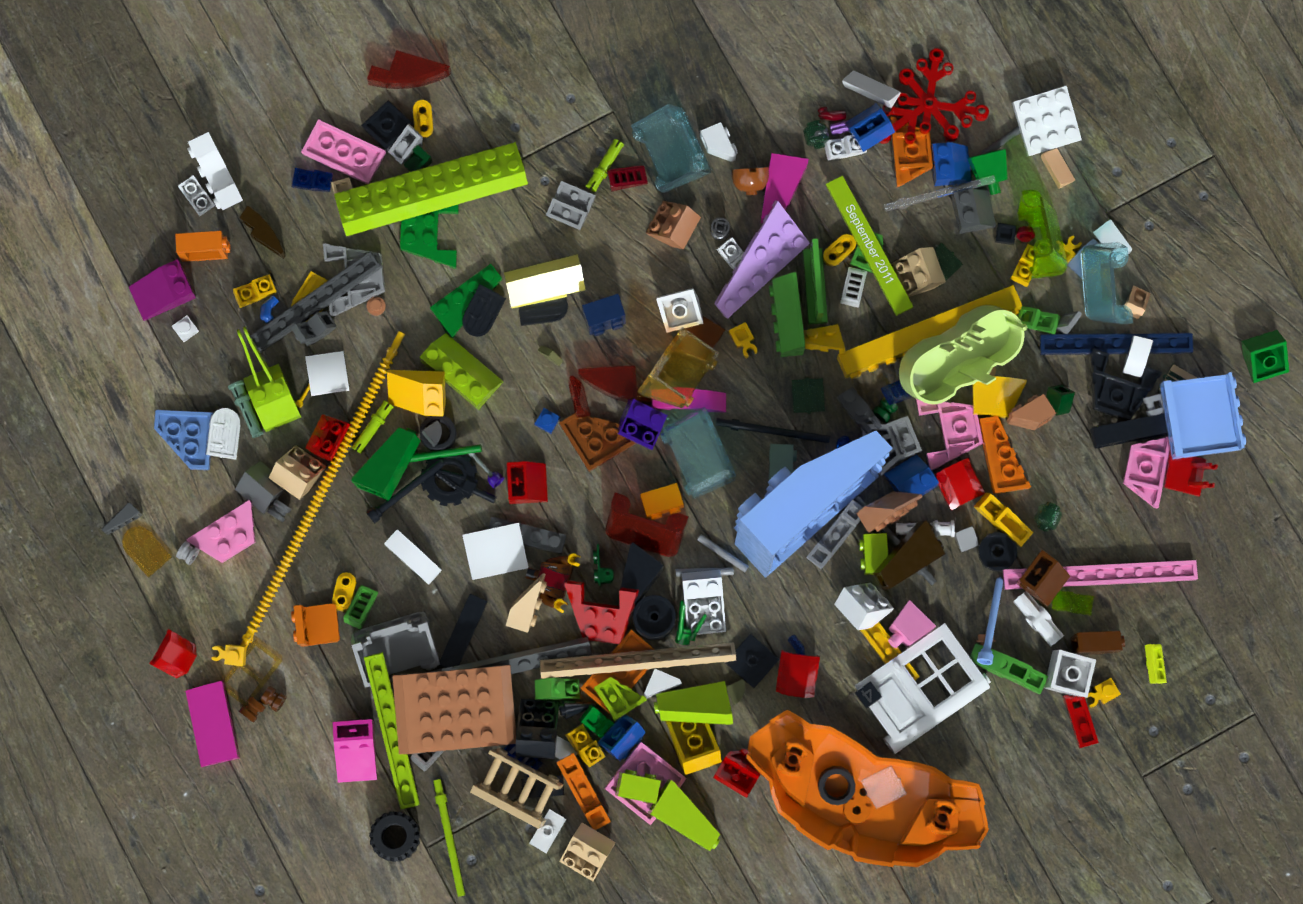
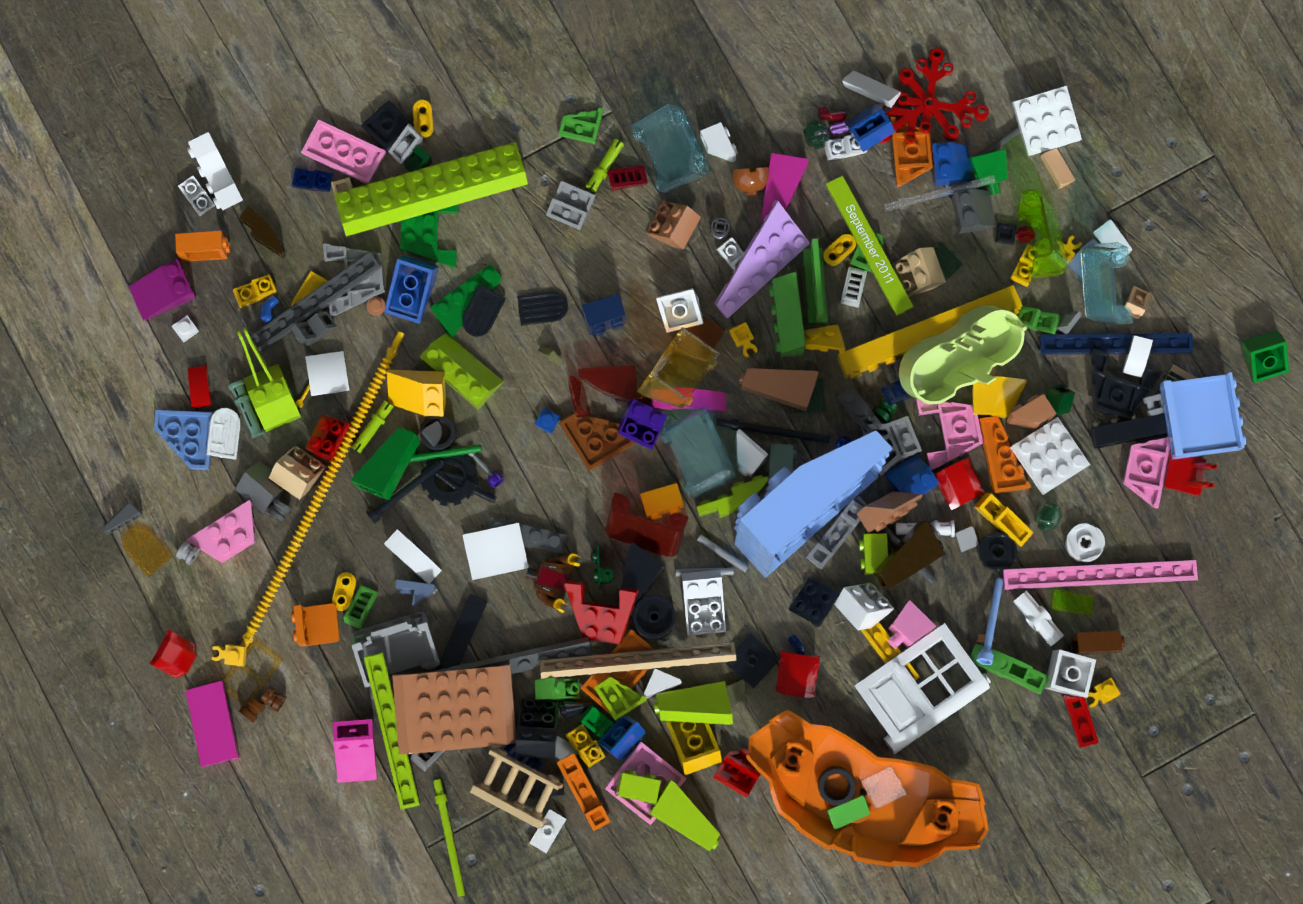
(199, 386): none -> red slope
(377, 833): black tyre -> none
(408, 72): clear red slope -> none
(410, 288): none -> blue slope
(420, 590): none -> sand blue slope
(523, 610): tan slope -> none
(526, 482): red slope -> none
(544, 281): slope -> none
(582, 126): none -> bright green wing
(587, 851): tan slope -> none
(683, 633): green plant -> none
(728, 504): none -> lime slope
(748, 454): none -> white slope
(783, 386): none -> nougat slope
(814, 602): none -> black hinge
(848, 812): none -> bright green slope
(868, 695): black tile -> none
(1043, 578): reddish brown slope -> none
(1050, 456): none -> white plate
(1095, 547): none -> white plate
(1155, 664): neon yellow plate -> none

